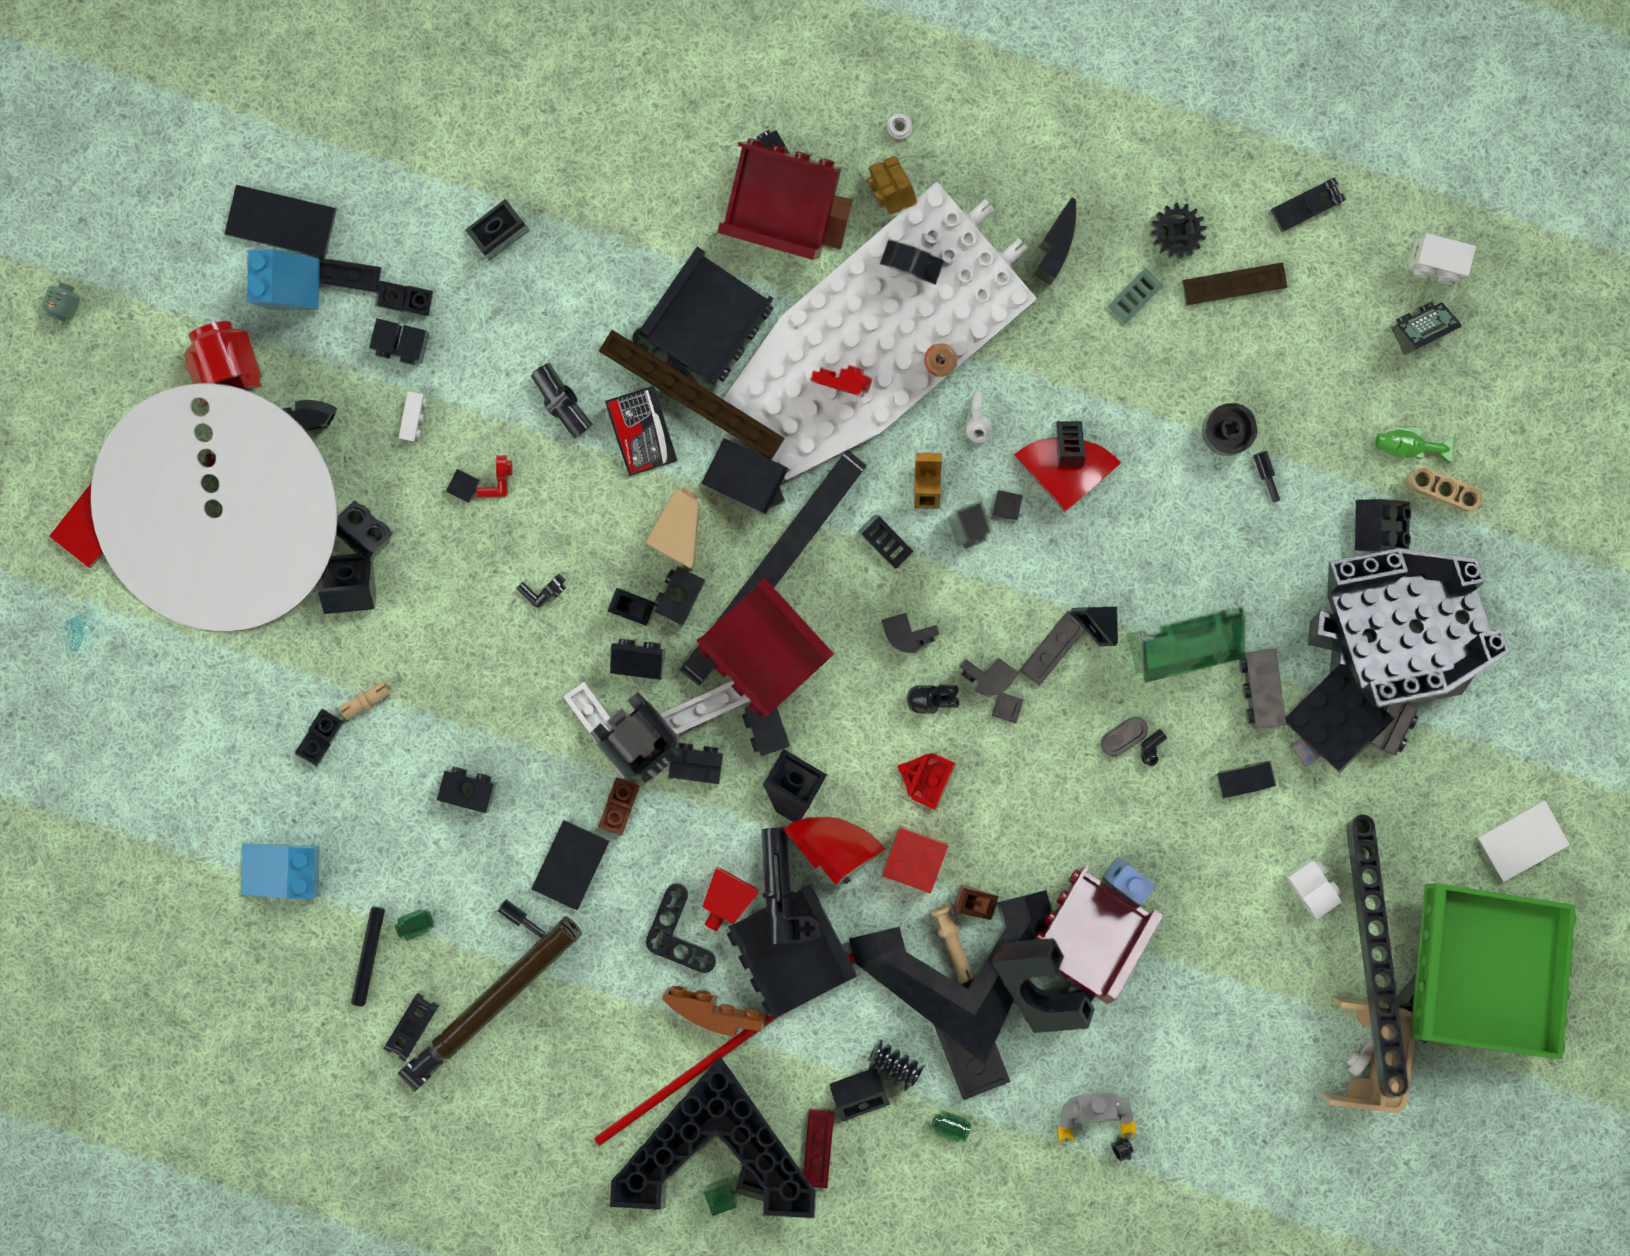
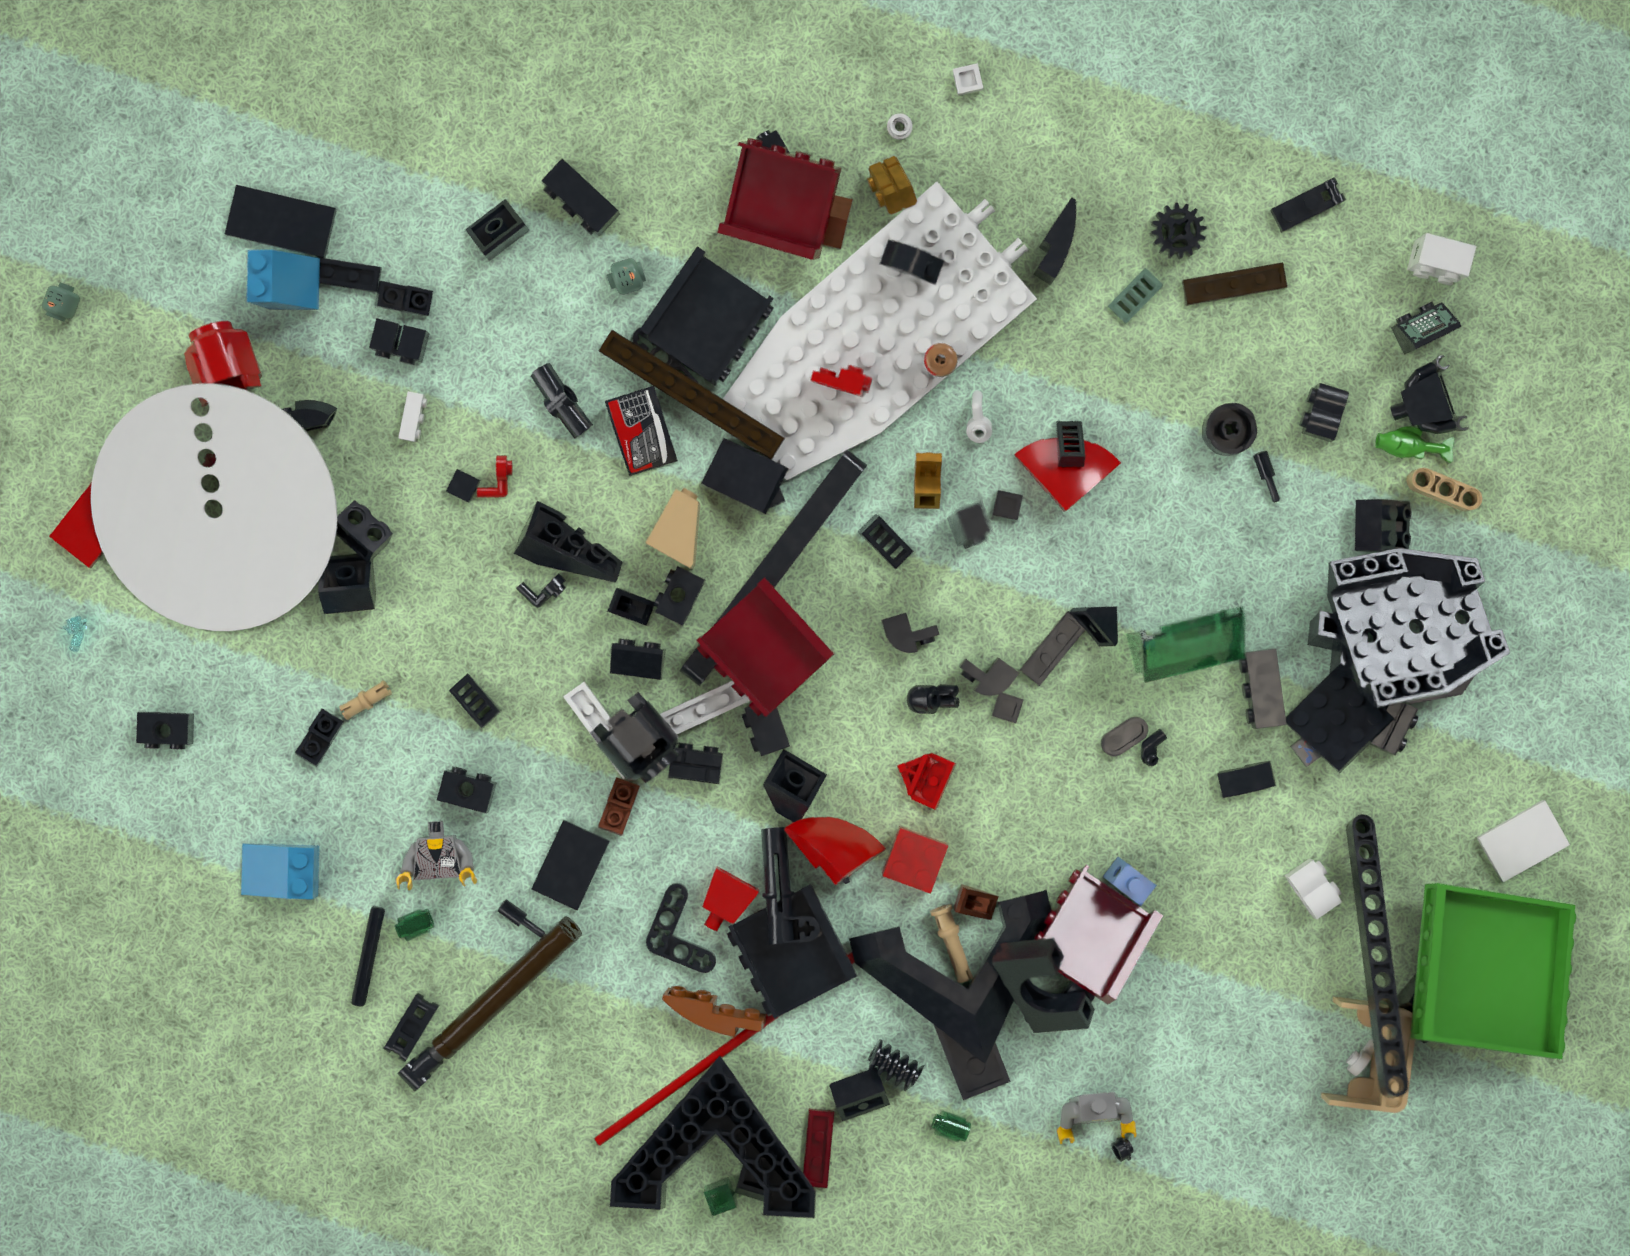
(149, 728): none -> black brick
(437, 858): none -> torso
(488, 717): none -> black slope
(556, 545): none -> black wedge
(579, 198): none -> black brick
(626, 276): none -> sand green head
(967, 79): none -> white plate
(1324, 412): none -> black brick
(1428, 401): none -> black torso

